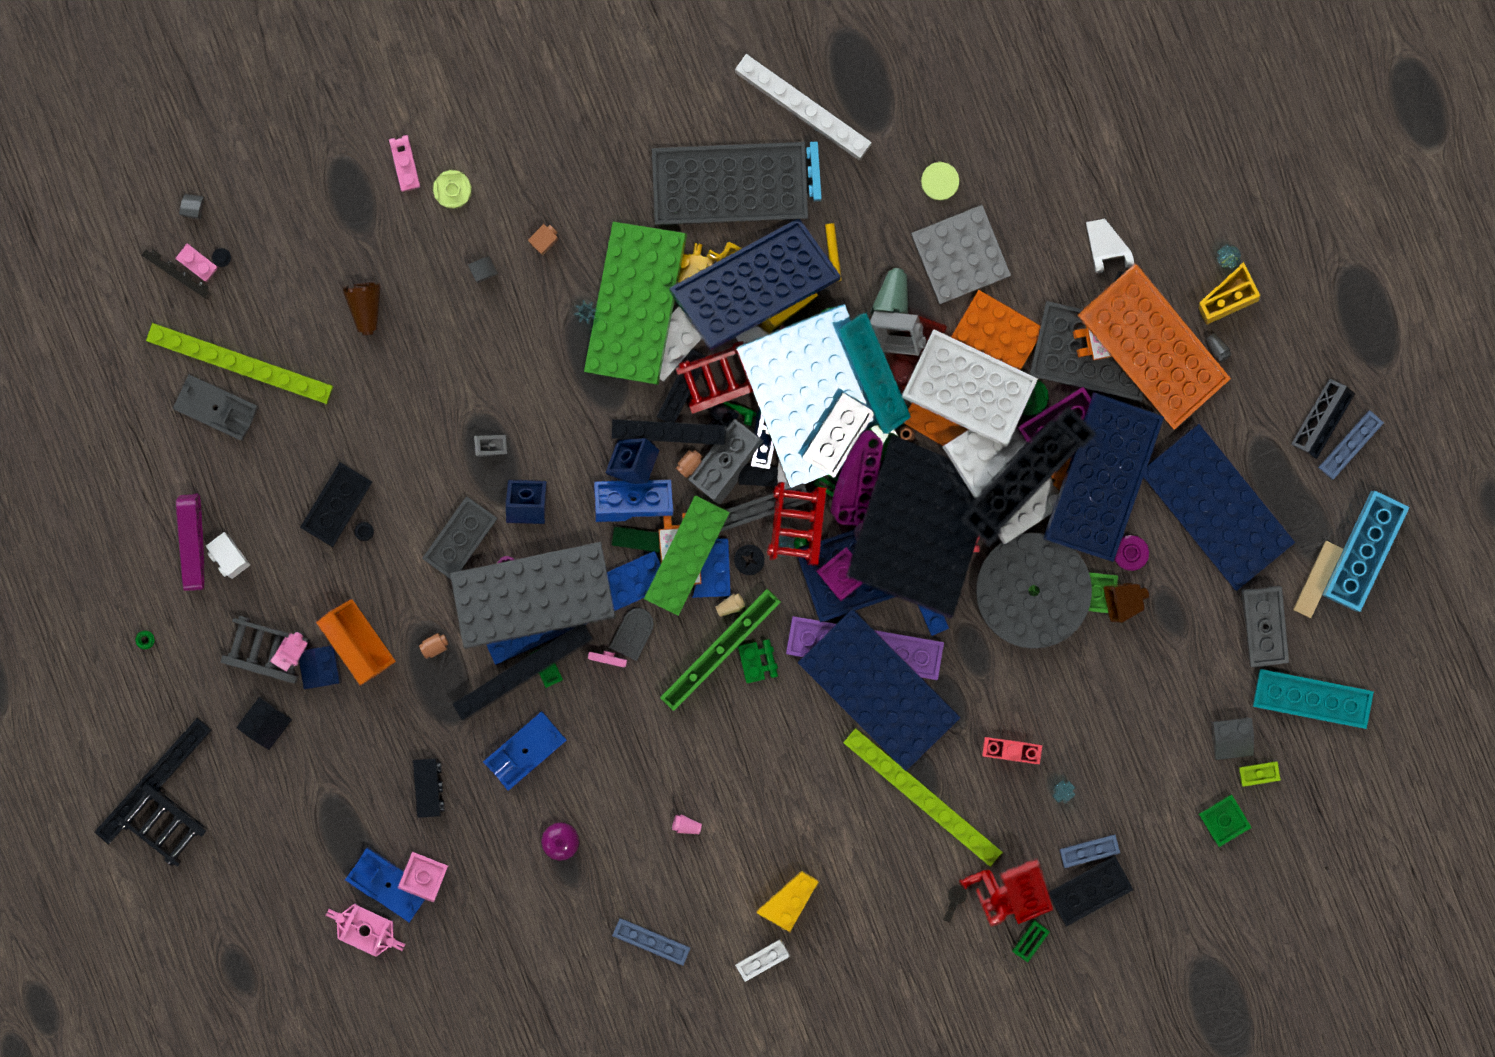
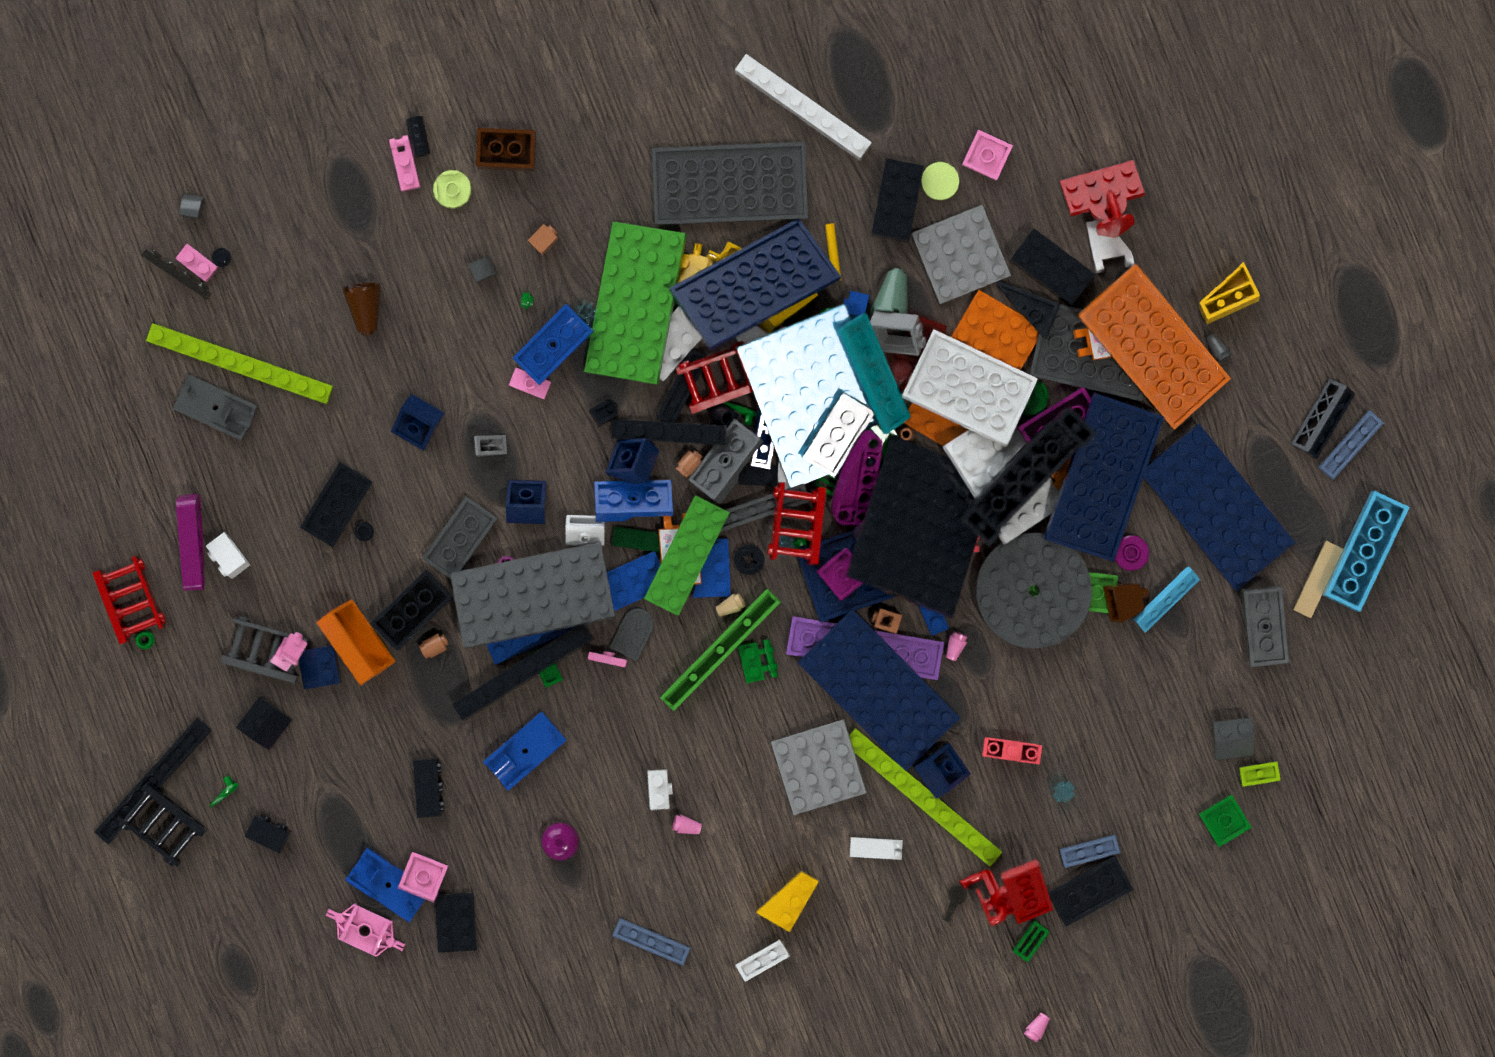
(109, 598): none -> red fence
(230, 788): none -> green bar
(268, 833): none -> black brick
(412, 610): none -> black brick
(417, 422): none -> dark blue slope
(418, 136): none -> black axle
(456, 922): none -> black plate
(506, 149): none -> reddish brown brick
(523, 382): none -> bright pink plate
(526, 300): none -> green plate
(564, 329): none -> blue piece
(584, 530): none -> white brick
(604, 412): none -> black plate
(659, 789): none -> white brick
(814, 171): medium azure plate -> none
(819, 767): none -> light grey plate
(856, 304): none -> blue brick
(876, 848): none -> white hinge
(894, 622): none -> nougat brick
(897, 200): none -> black brick
(942, 770): none -> dark blue slope
(956, 644): none -> bright pink cone
(987, 155): none -> bright pink plate
(1036, 309): none -> black wing
(1037, 1027): none -> bright pink cone
(1052, 267): none -> black brick
(1102, 192): none -> plate
(1166, 599): none -> medium azure plate
(1229, 256): clear light blue gear -> none
(1313, 698): teal plate -> none

